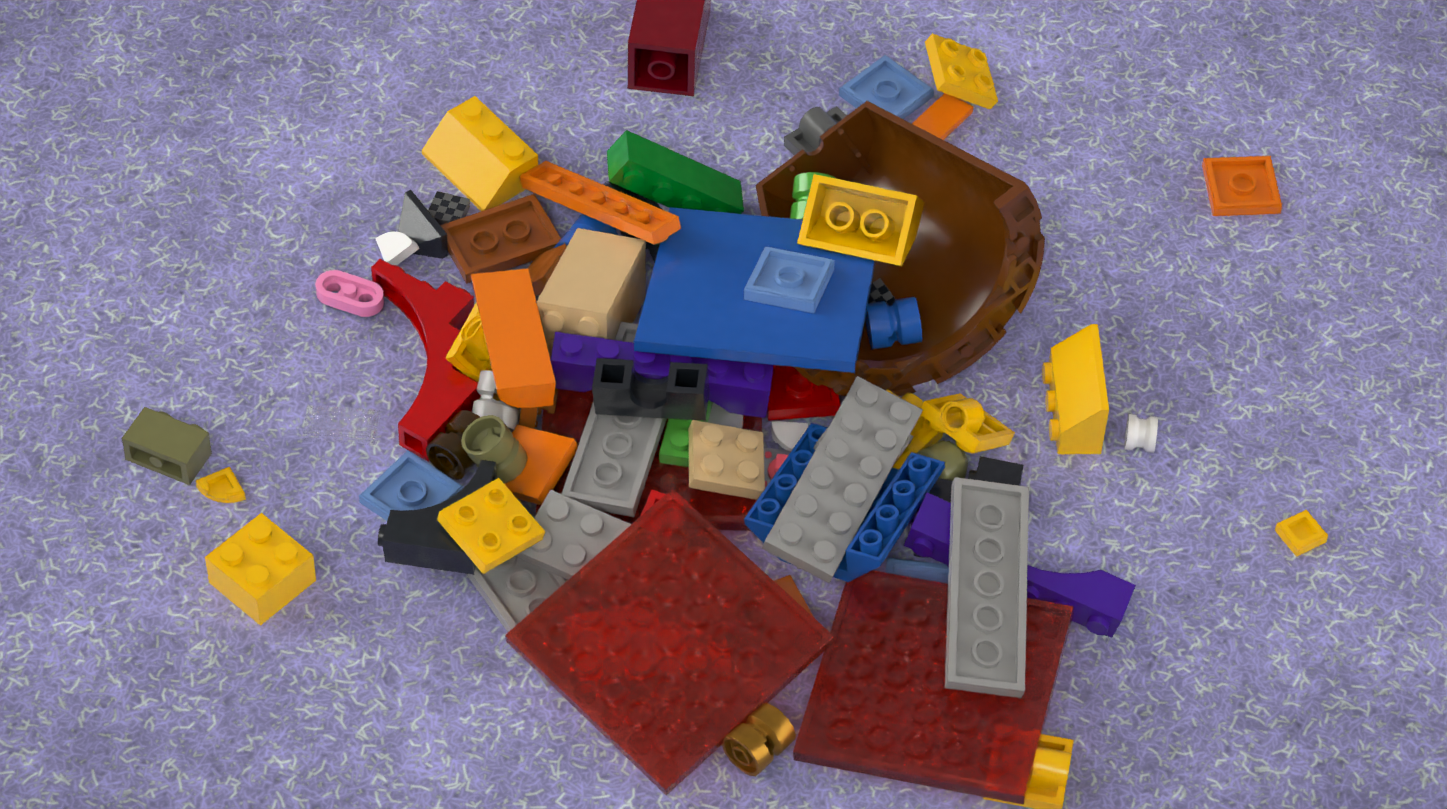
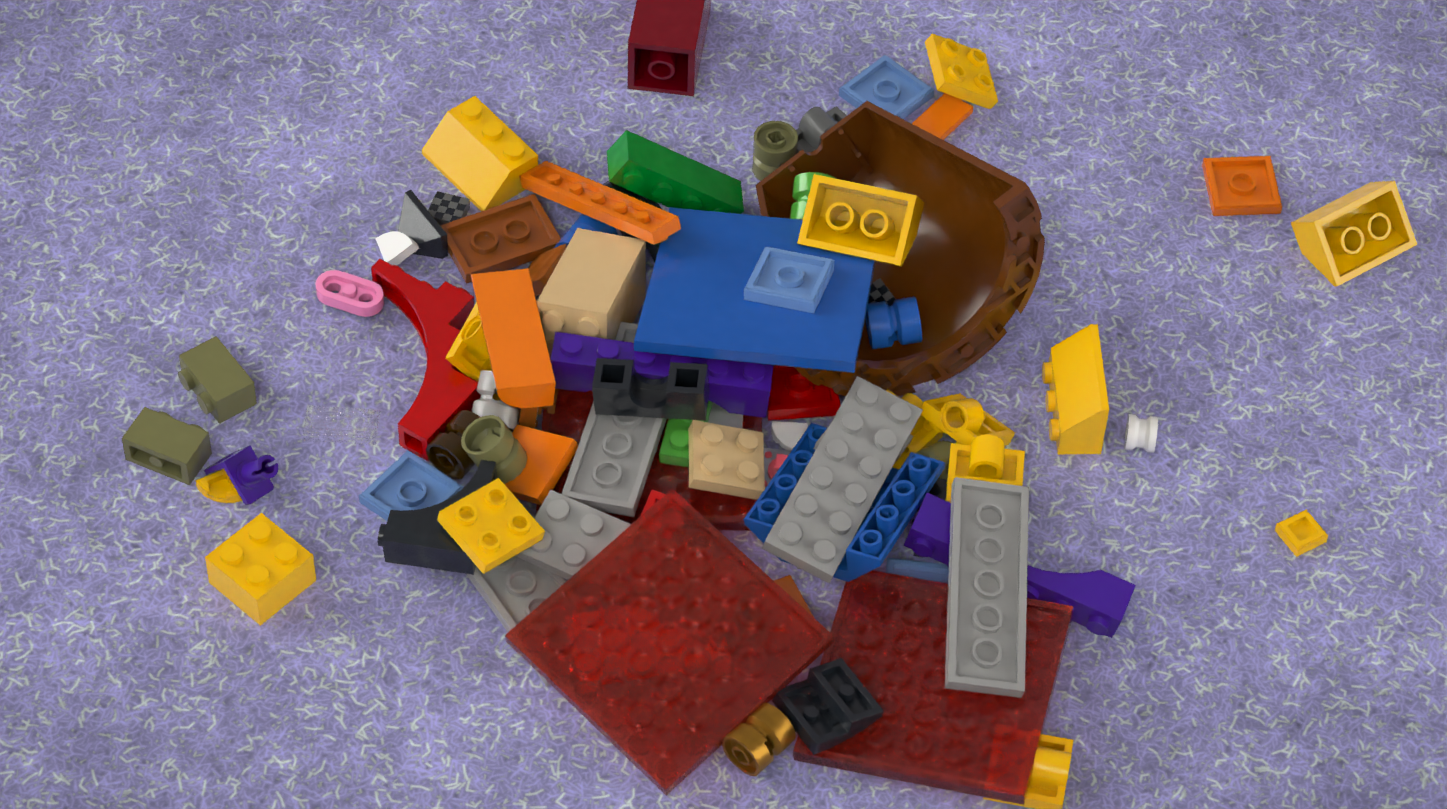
(217, 380): none -> olive brick
(247, 473): none -> dark purple bracket
(772, 147): none -> olive wheel
(828, 706): none -> black slope
(985, 461): none -> yellow plate
(1355, 232): none -> yellow slope

